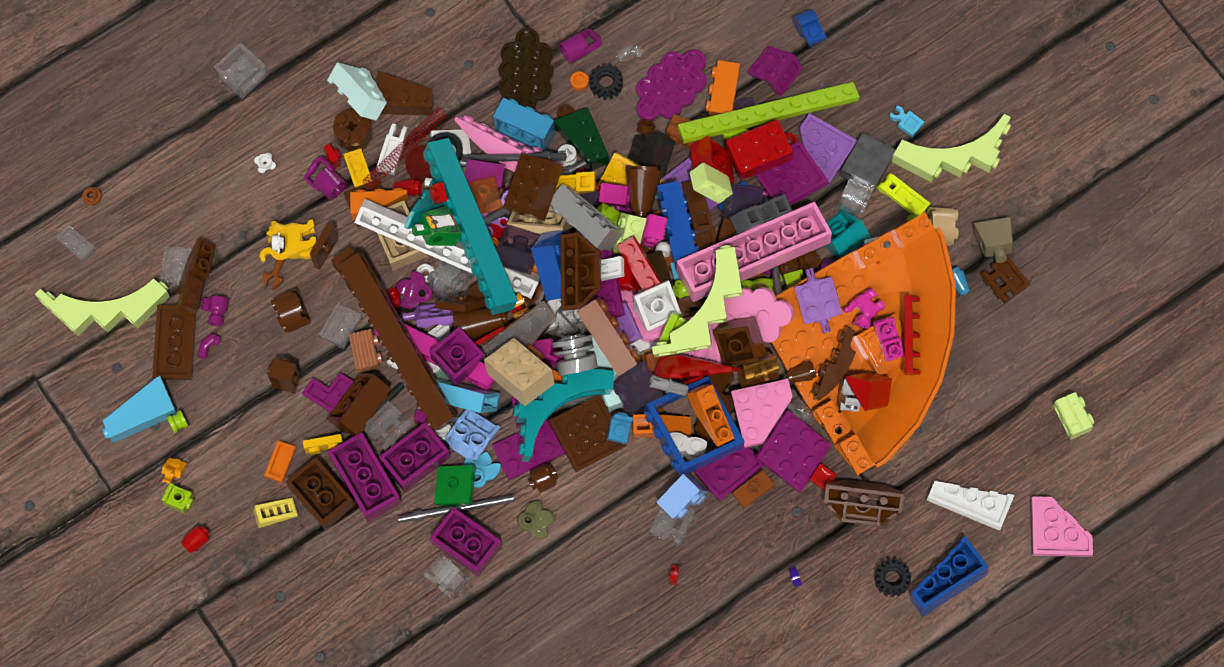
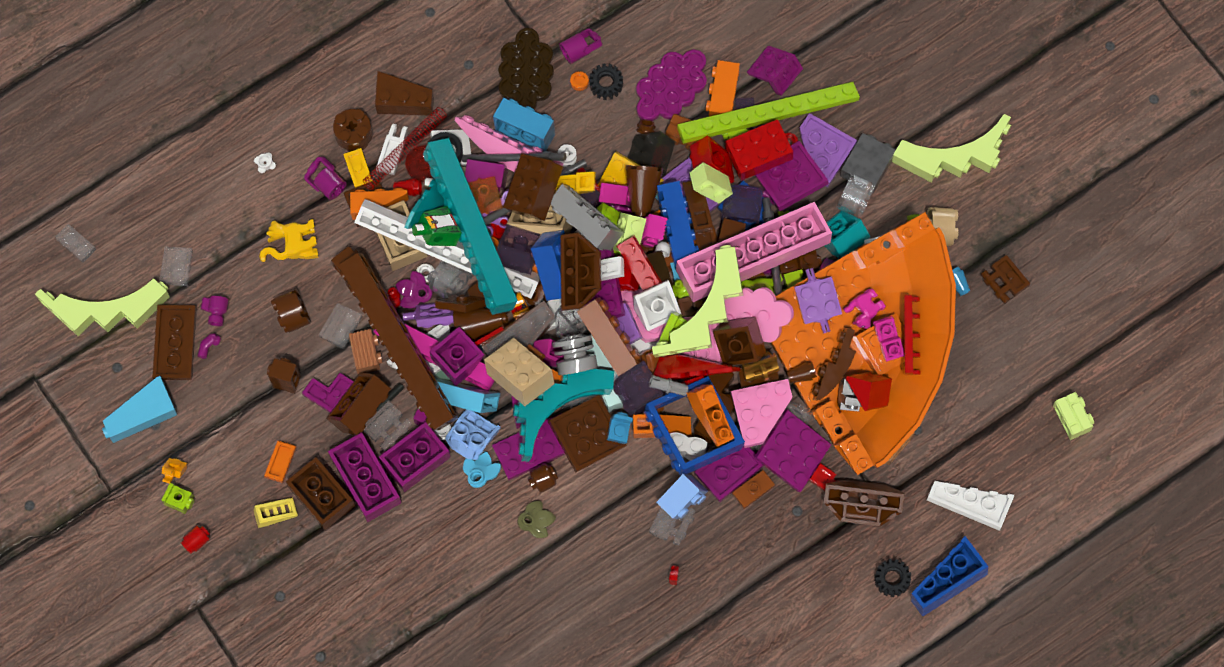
(94, 200): dark orange plate -> none
(177, 421): lime wheel -> none
(194, 274): reddish brown slope -> none
(241, 70): clear brick -> none
(274, 274): dark orange bar -> none
(277, 242): white plate -> none
(315, 446): yellow plate -> none
(324, 245): reddish brown plate -> none
(332, 155): red plate -> none
(359, 88): light aqua wedge -> none
(418, 515): flat silver bar -> none
(438, 193): red plate -> none
(447, 575): clear brick -> none
(454, 485): green plate -> none
(466, 542): magenta brick -> none
(564, 110): reddish brown plate -> none
(581, 133): dark green wedge -> none
(629, 50): clear arm -> none
(760, 214): dark grey arch -> none
(795, 576): dark purple tile -> none
(809, 27): blue brick -> none
(903, 195): neon yellow plate -> none
(907, 122): medium azure plate -> none
(994, 238): dark tan torso -> none
(1057, 531): bright pink plate -> none

